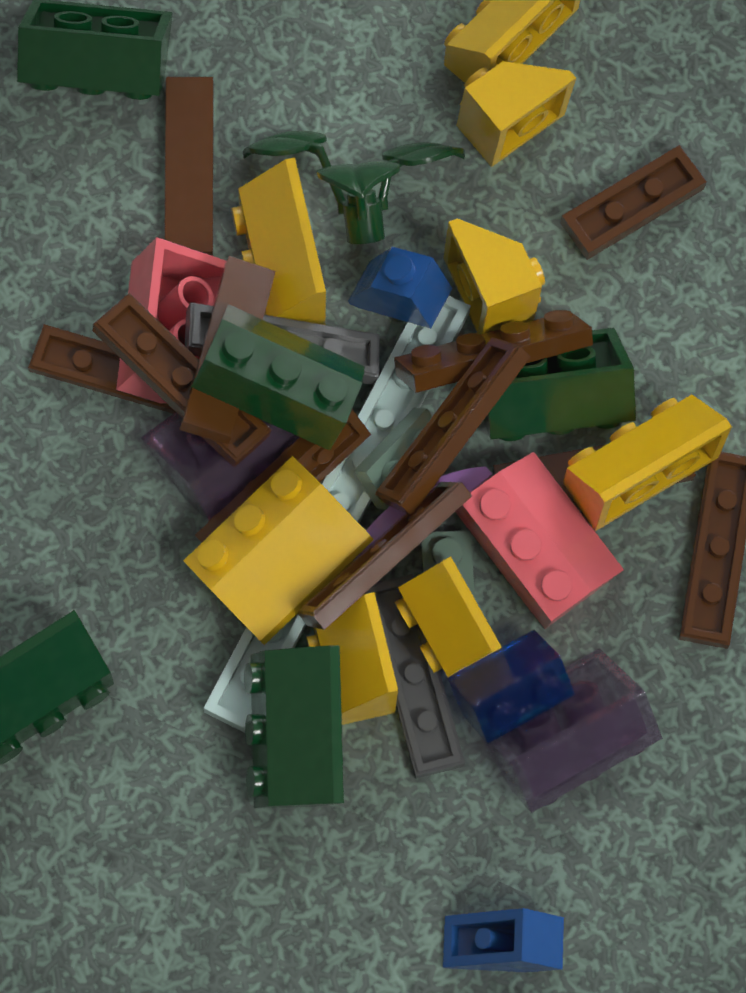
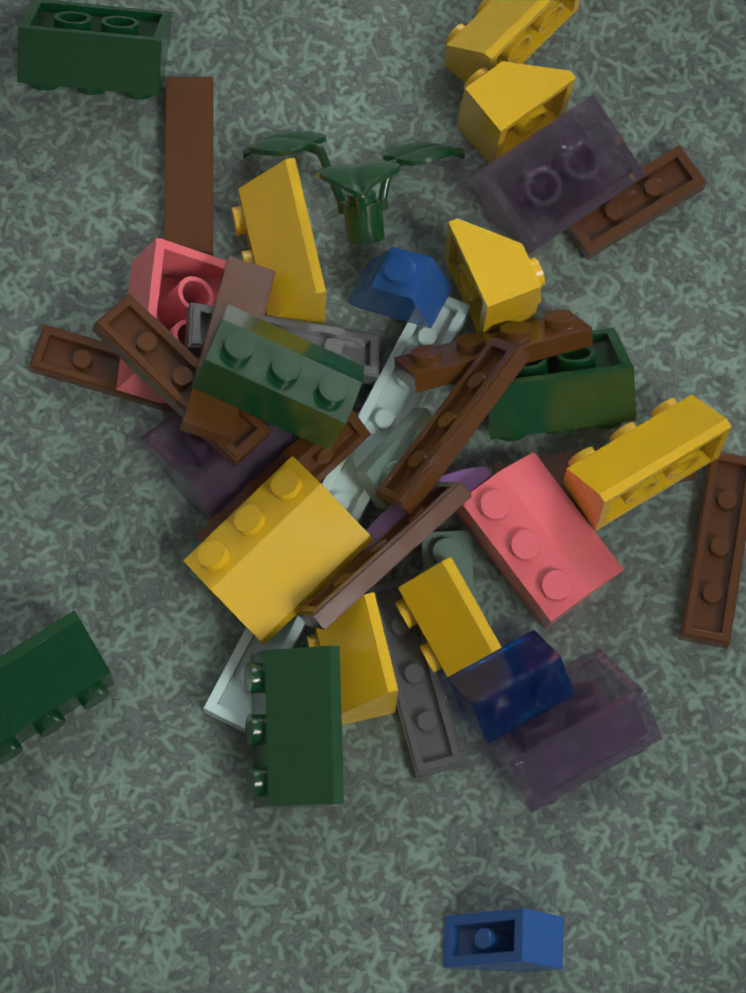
(556, 176): none -> clear purple slope

